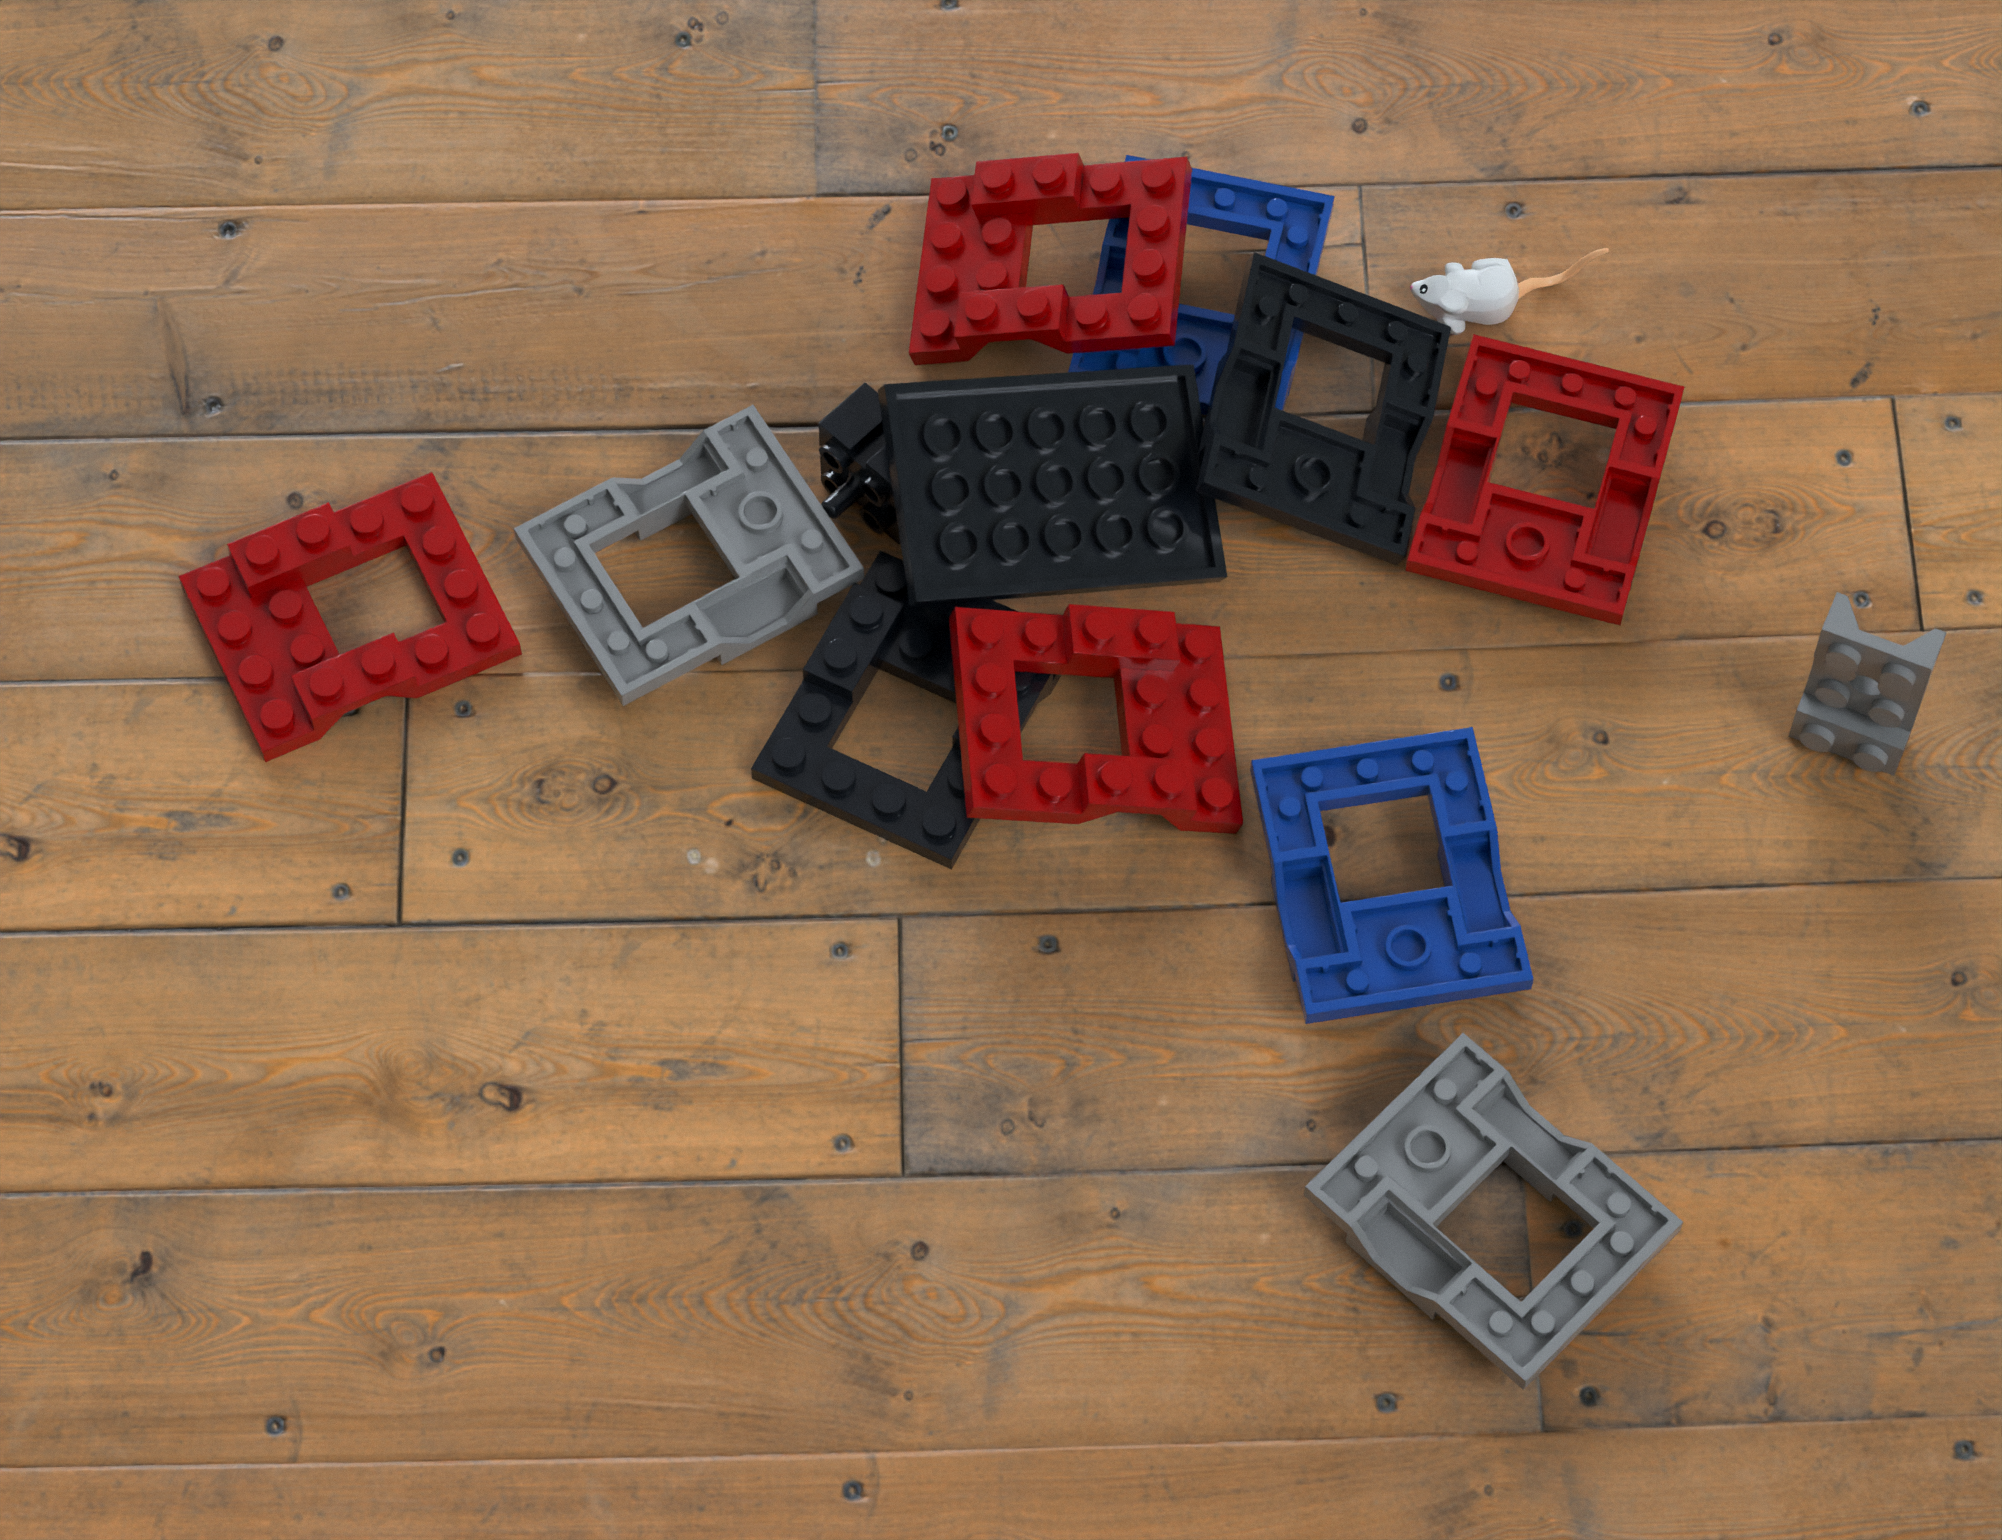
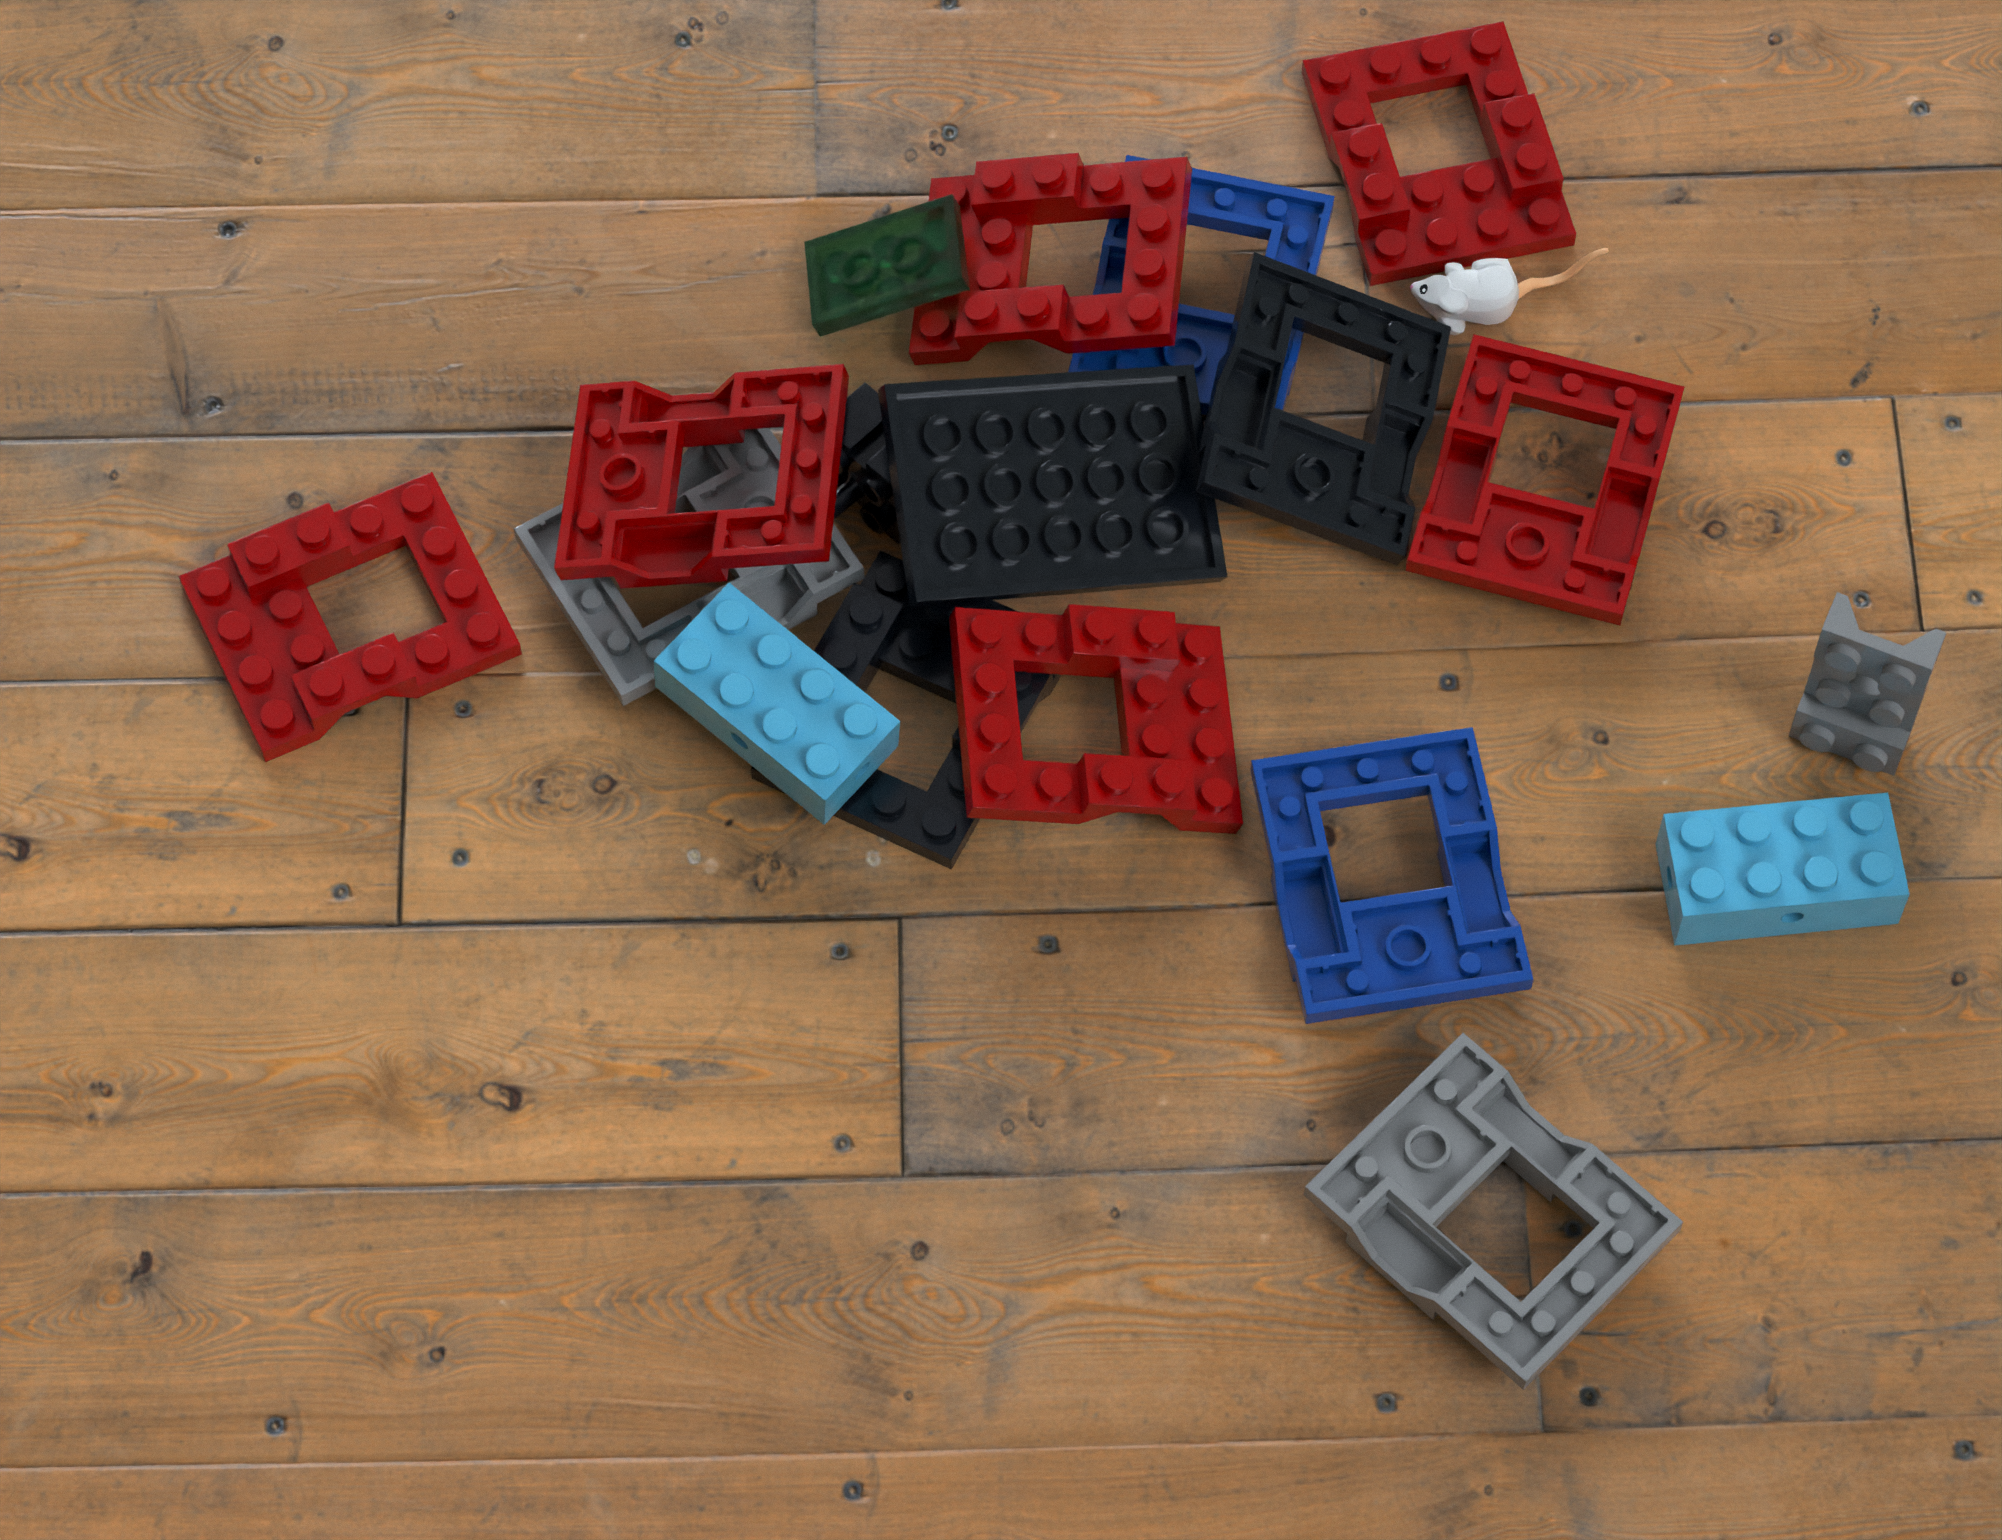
(628, 469): none -> red piece
(776, 703): none -> medium azure brick
(886, 265): none -> clear green plate
(1454, 212): none -> red piece
(1781, 868): none -> medium azure brick

